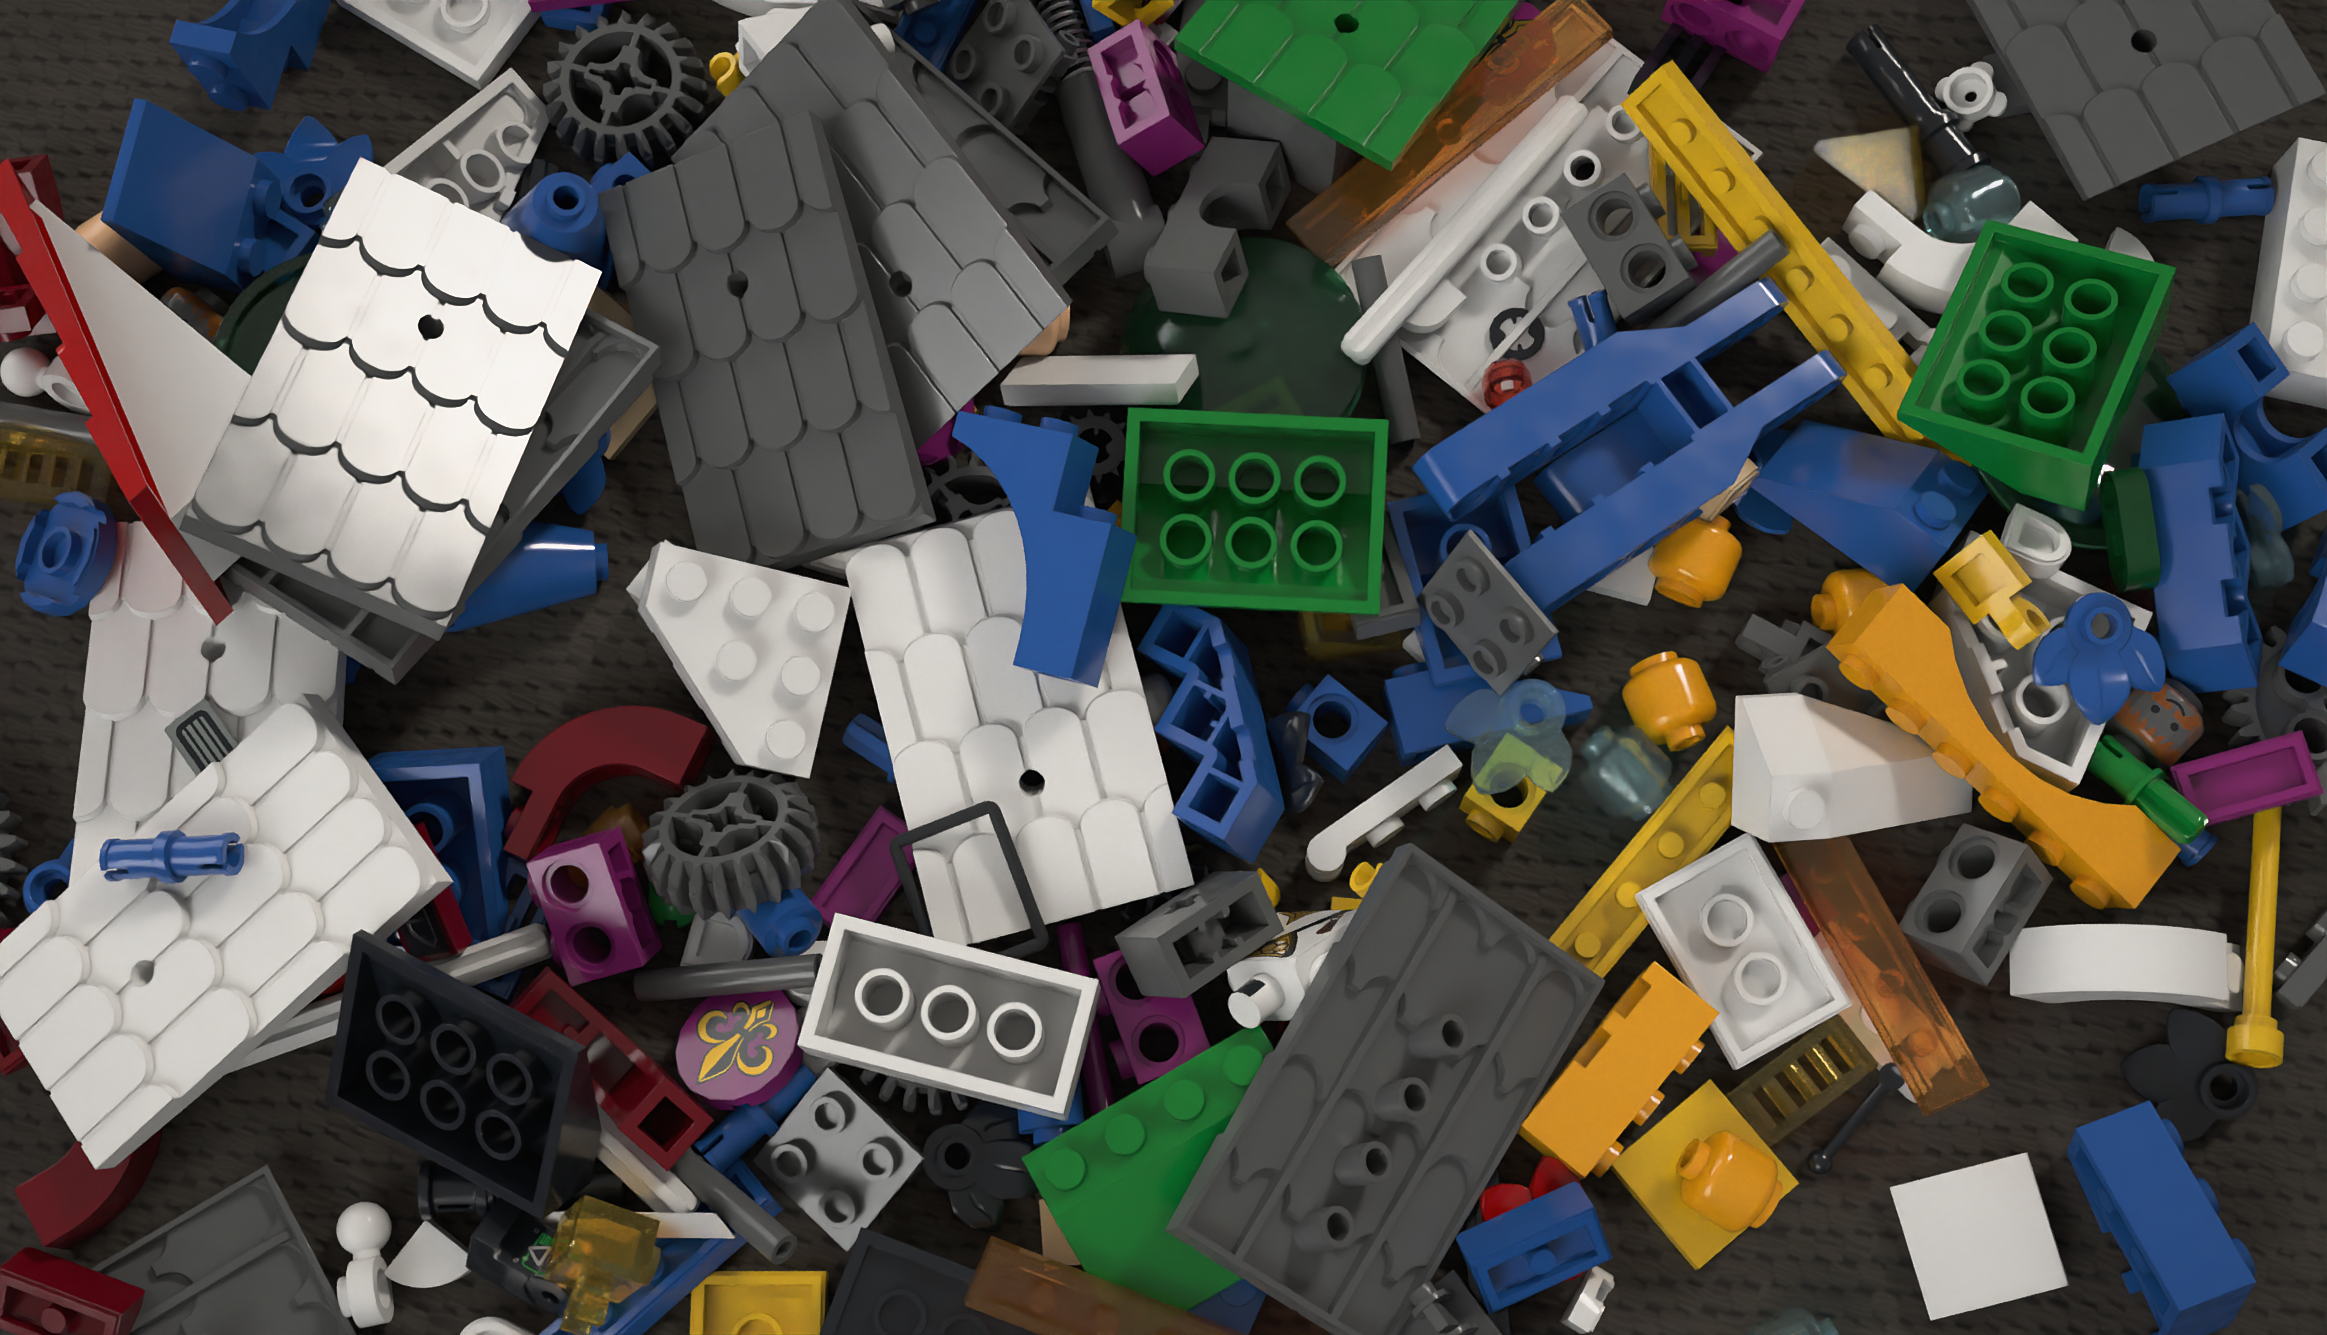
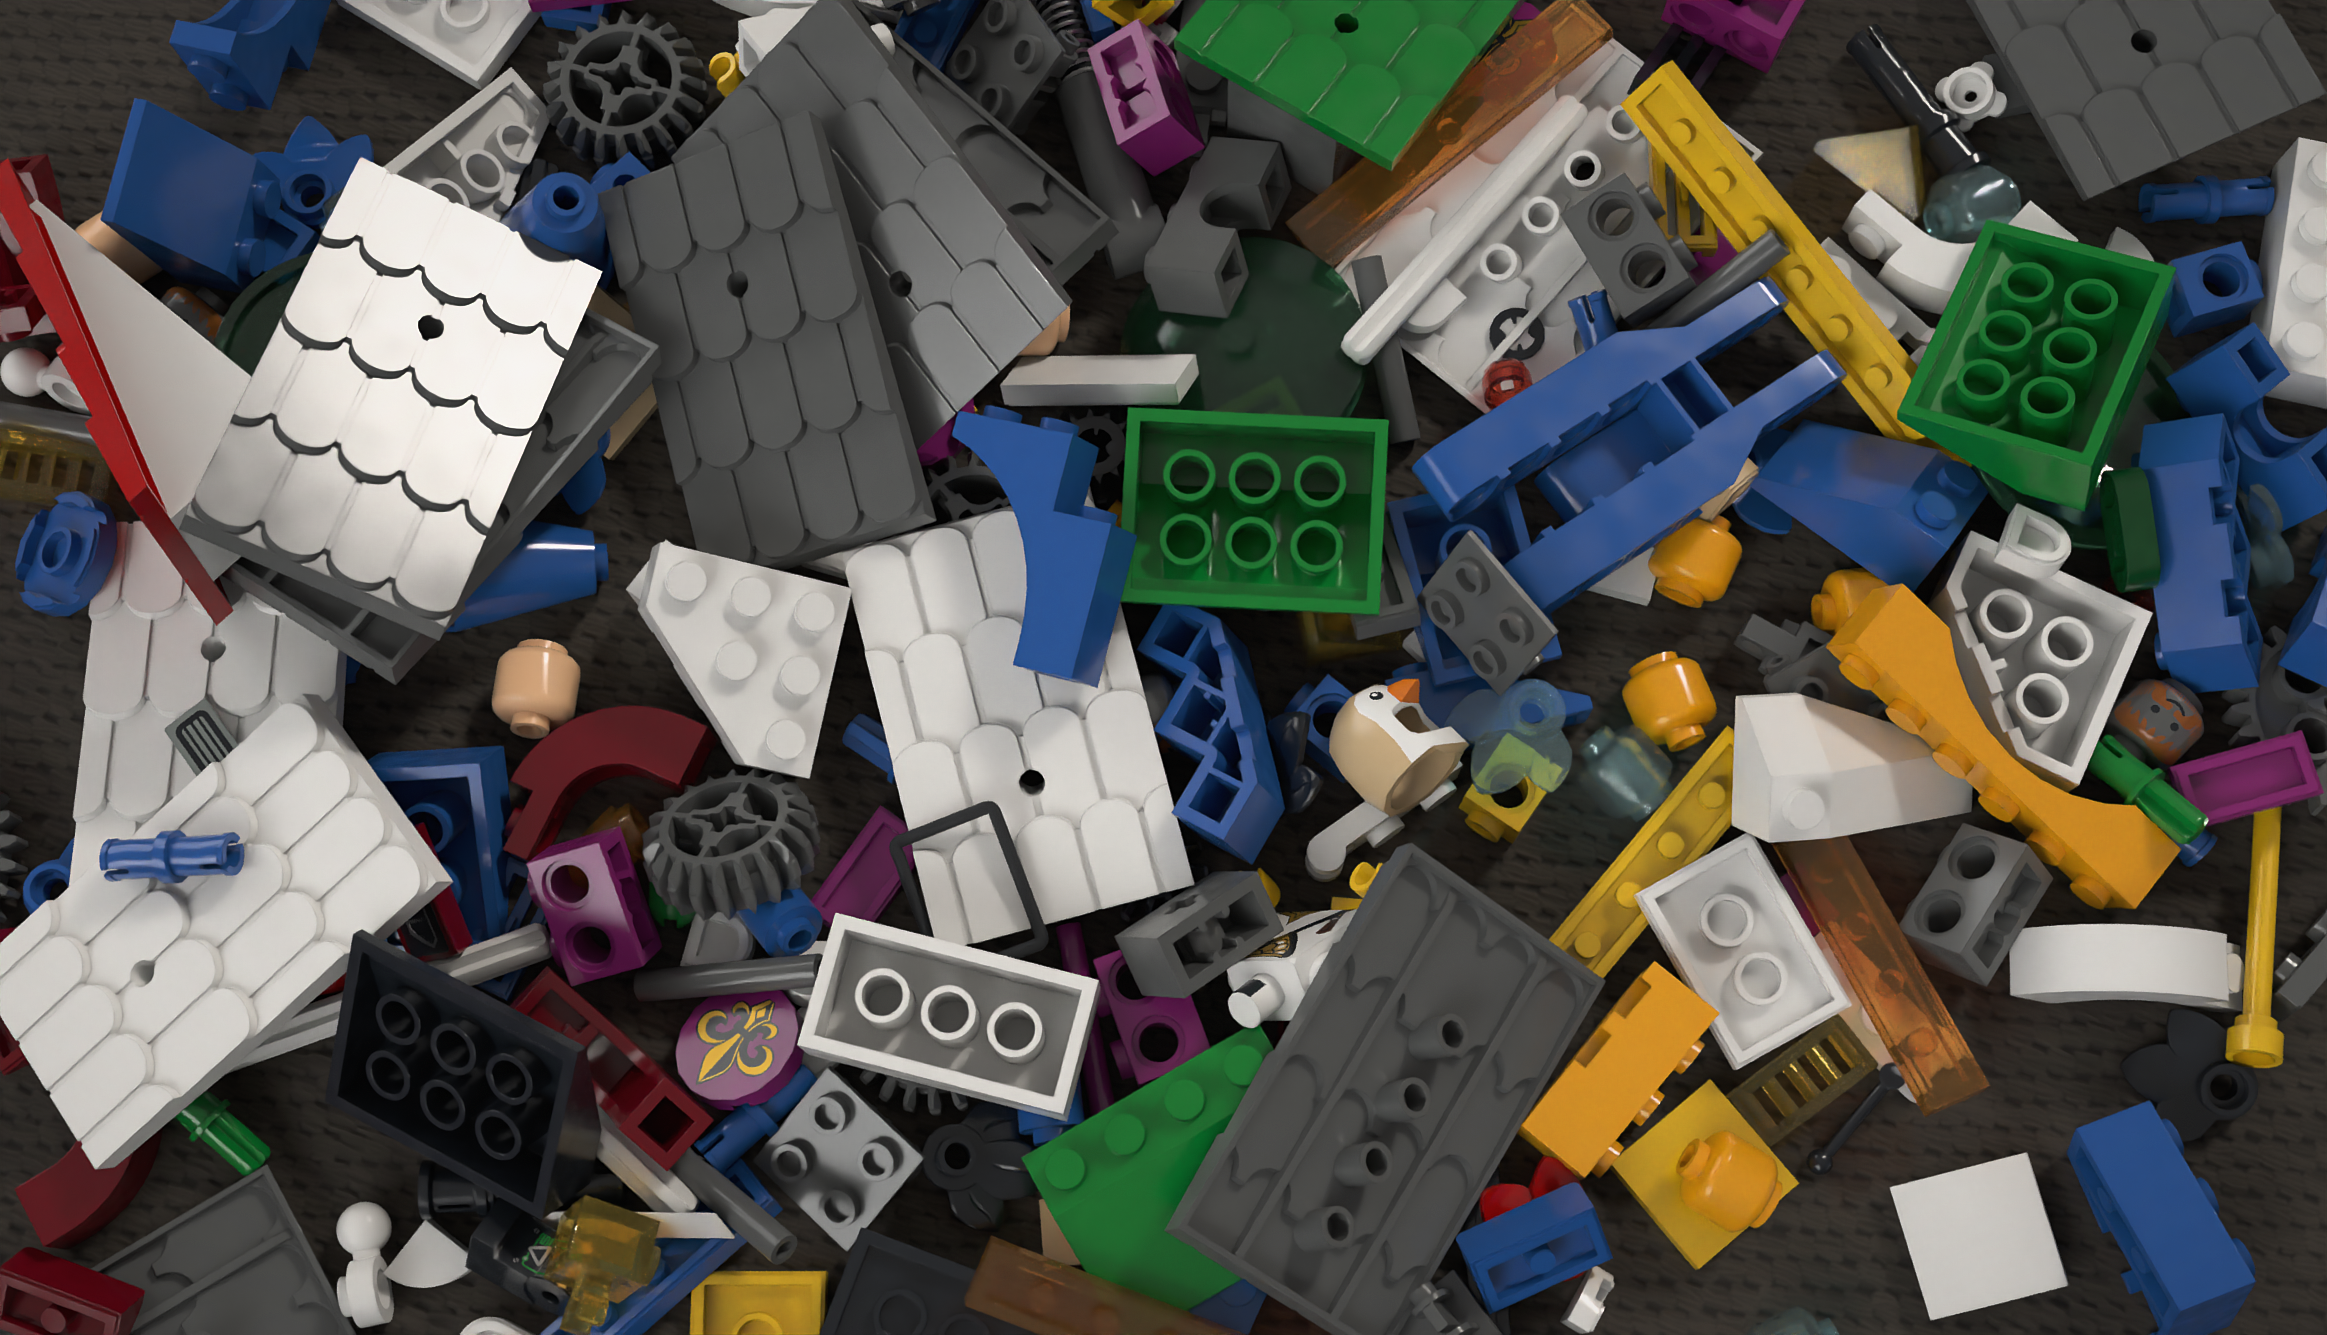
(224, 1133): none -> green axle
(536, 688): none -> light nougat head
(1392, 747): none -> tan piece
(1987, 582): yellow plate -> none
(2099, 668): blue plate -> none
(2228, 268): none -> blue brick

